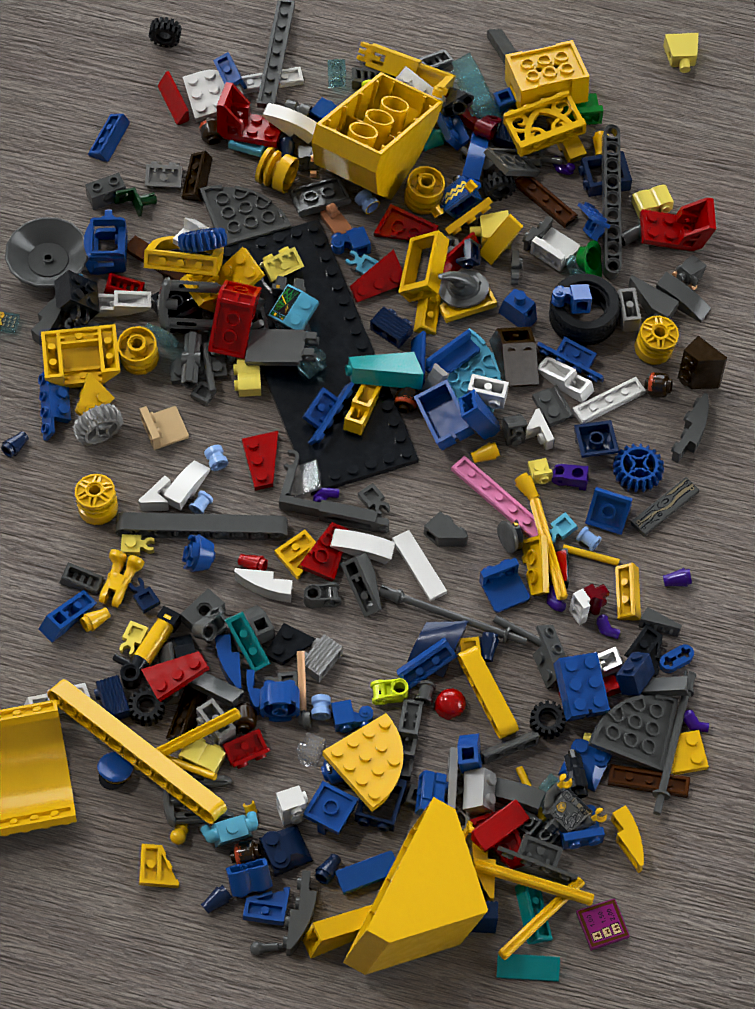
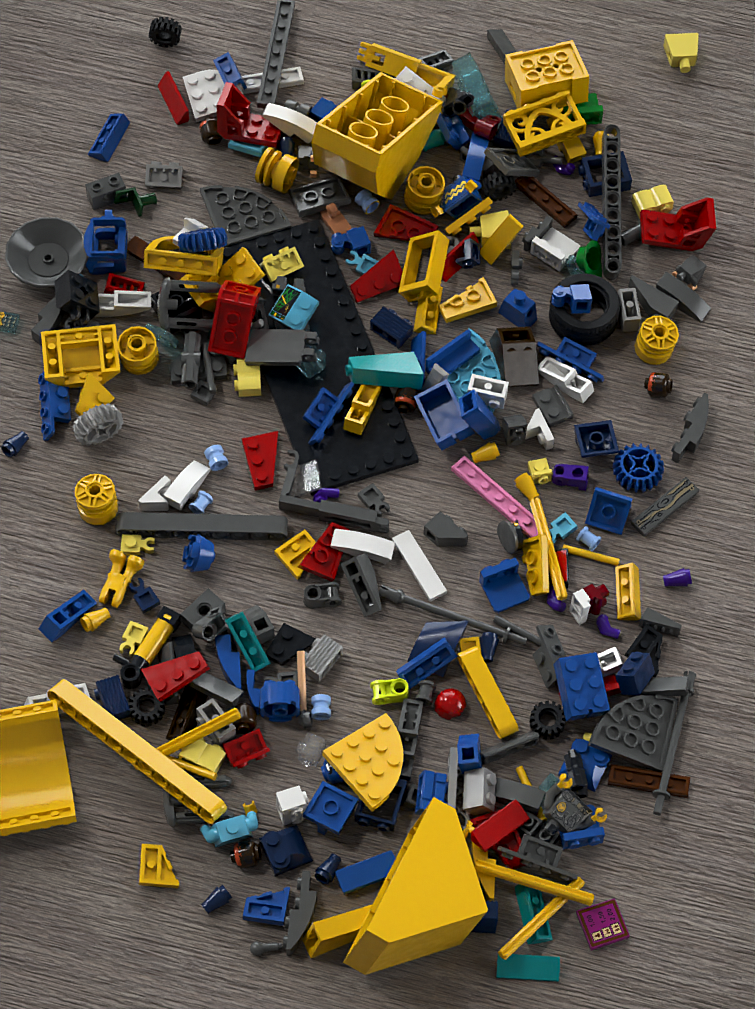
(76, 570): dark grey slope -> none
(113, 770): blue piece -> none
(163, 426): tan bracket -> none
(178, 835): yellow bar -> none
(197, 176): dark brown slope -> none
(249, 877): blue brick -> none
(253, 562): red cone -> none
(264, 584): white slope -> none
(336, 73): clear light blue brick -> none
(346, 719): blue brick -> none
(463, 288): dark grey piece -> none
(504, 99): blue slope -> none
(608, 400): white tile -> none
(628, 837): yellow slope -> none
(674, 655): blue beam -> none
(689, 754): yellow wing -> none
(693, 723): dark purple arm -> none
(701, 365): dark brown slope -> none

